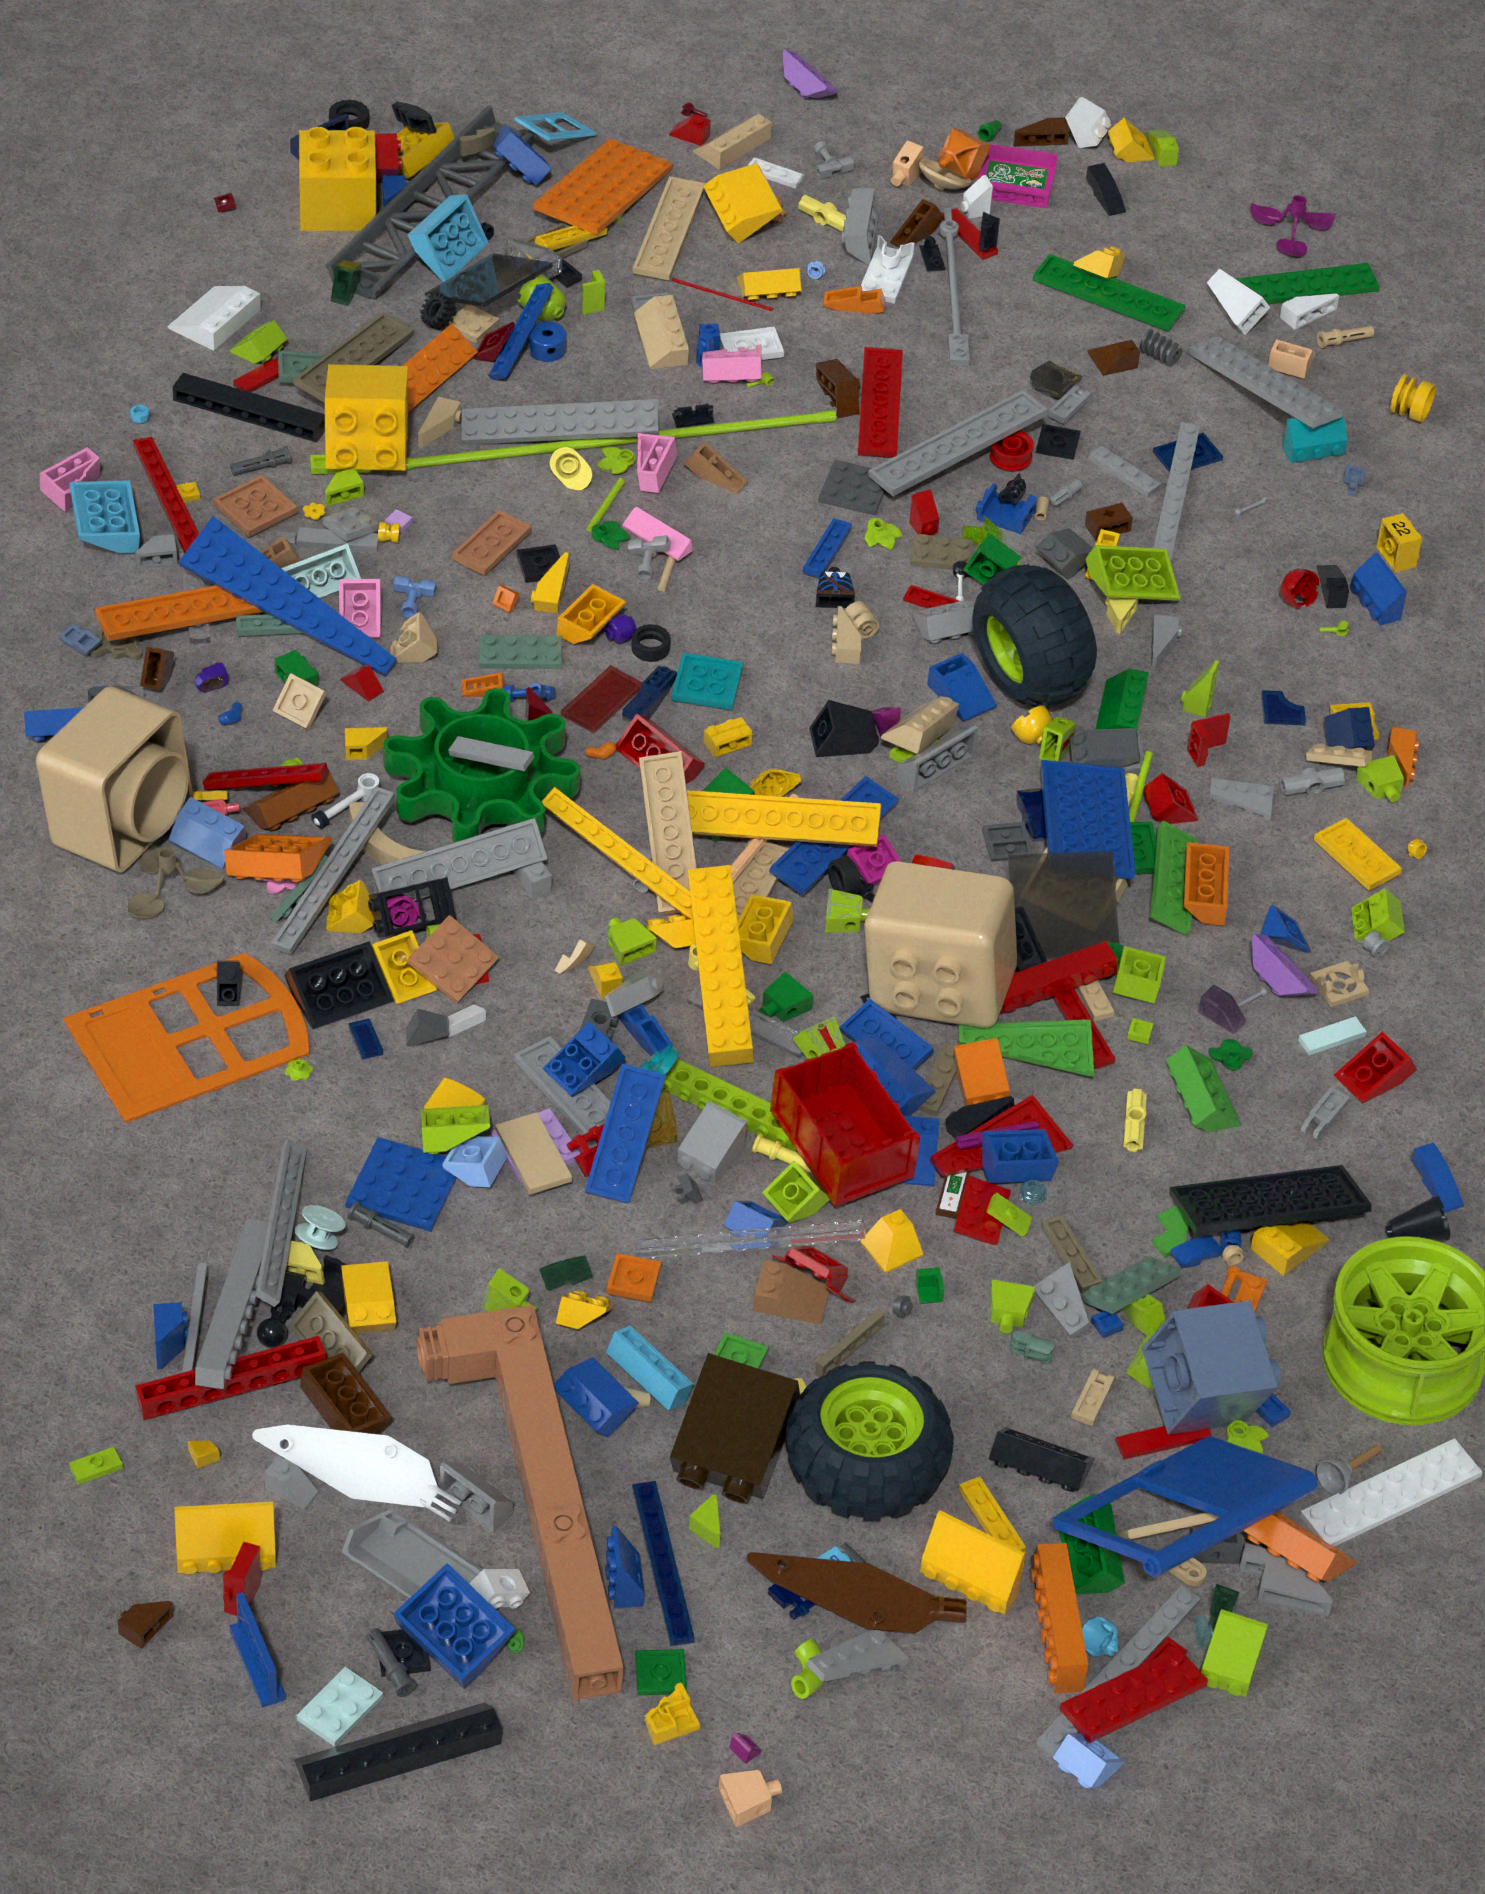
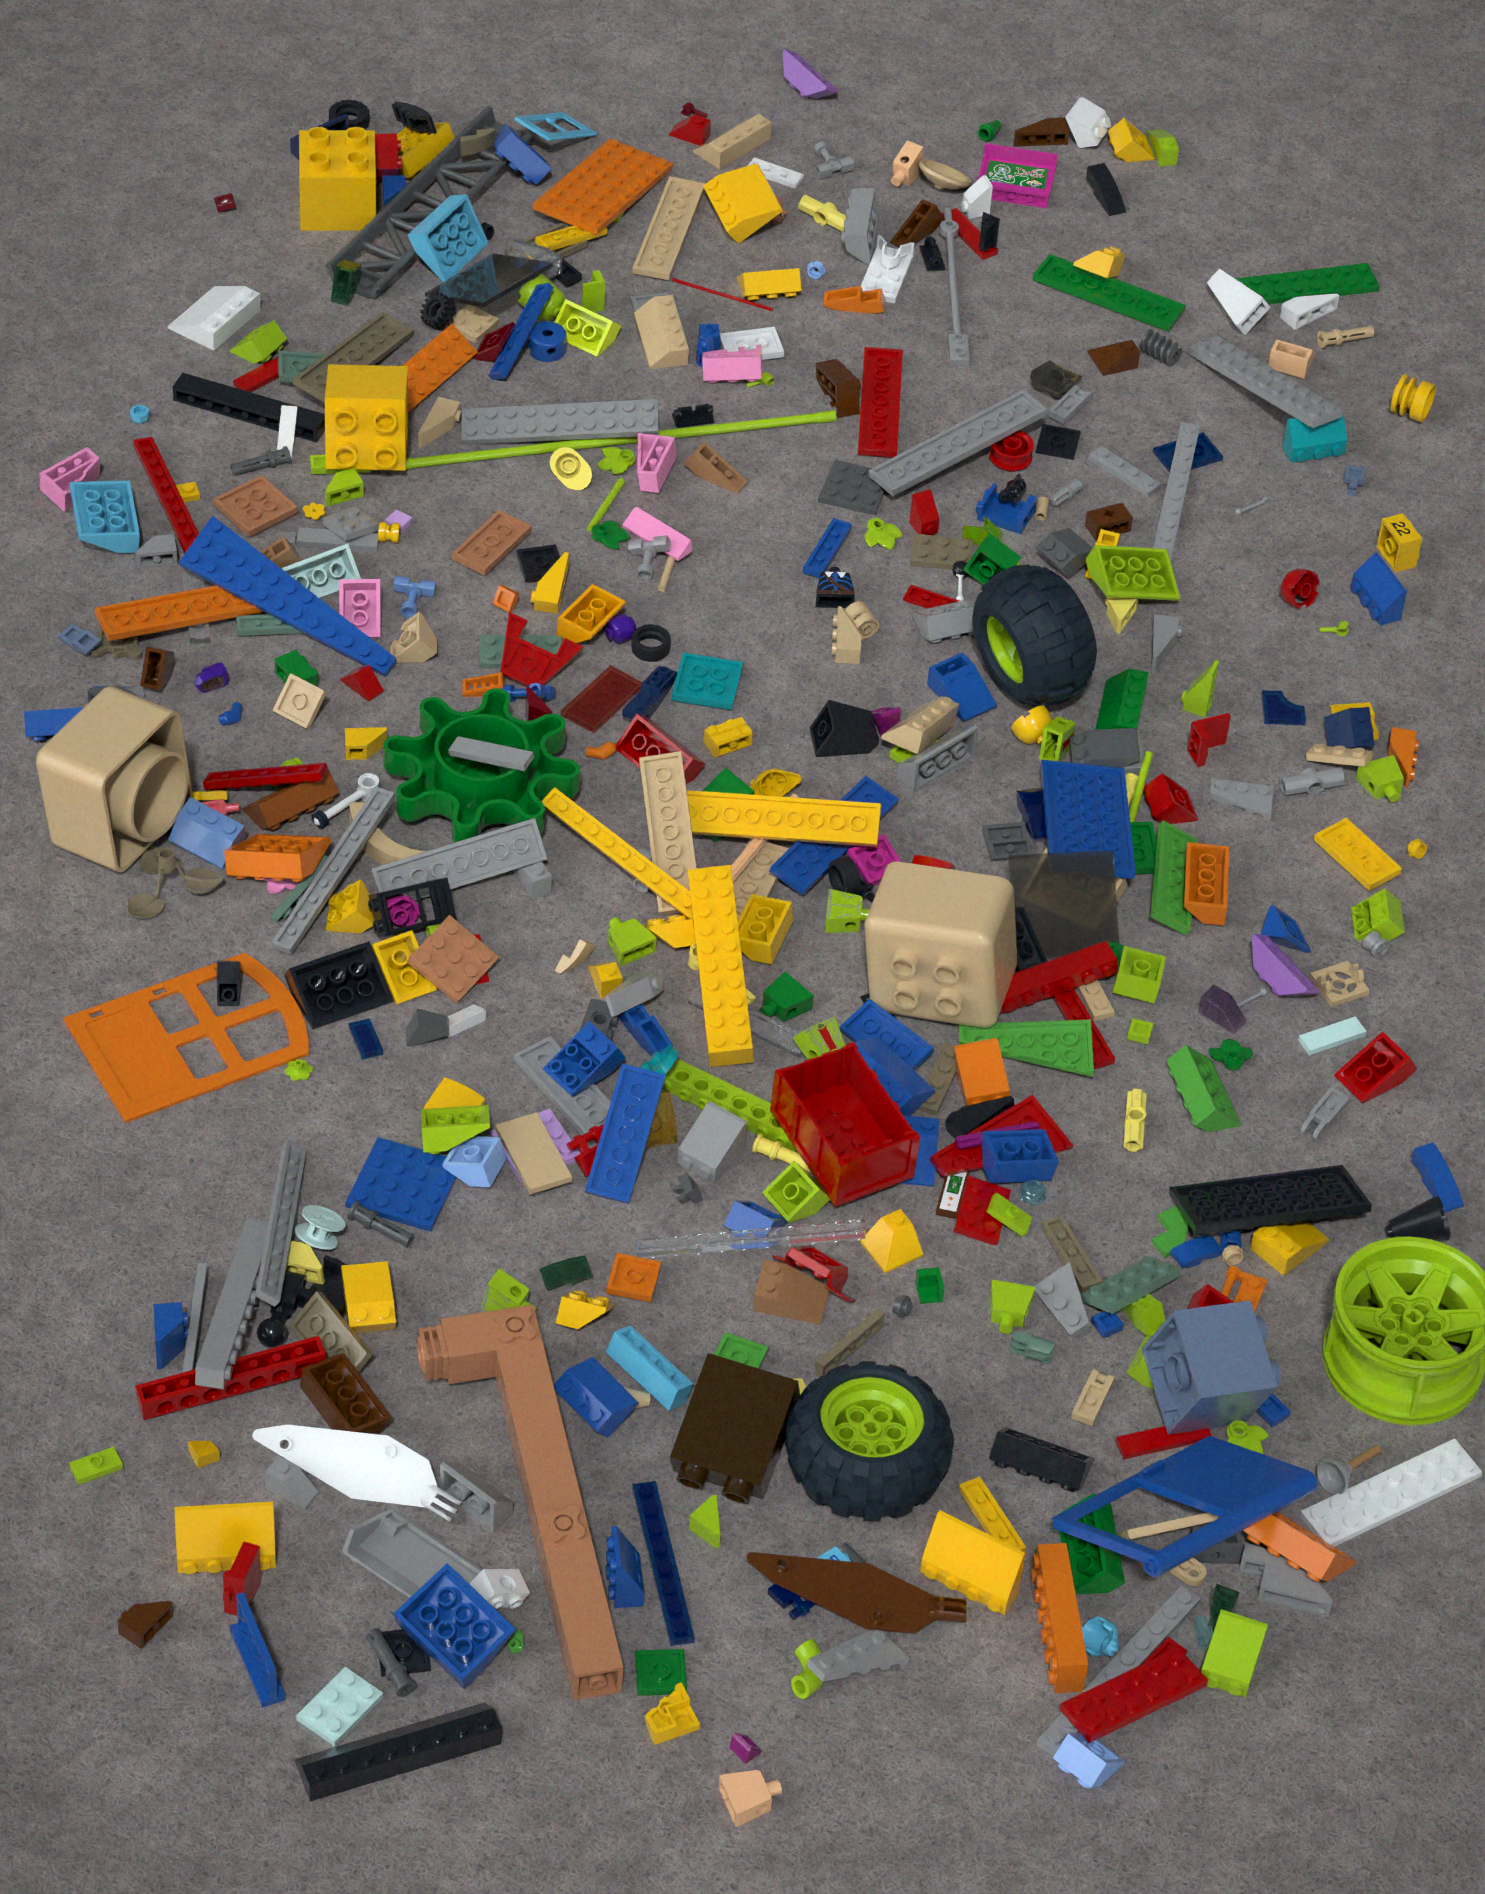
(287, 428): none -> white sticker
(529, 663): none -> red wing
(586, 328): none -> neon yellow slope
(963, 153): orange piece -> none
(1297, 209): magenta plant -> none
(1333, 586): black slope -> none

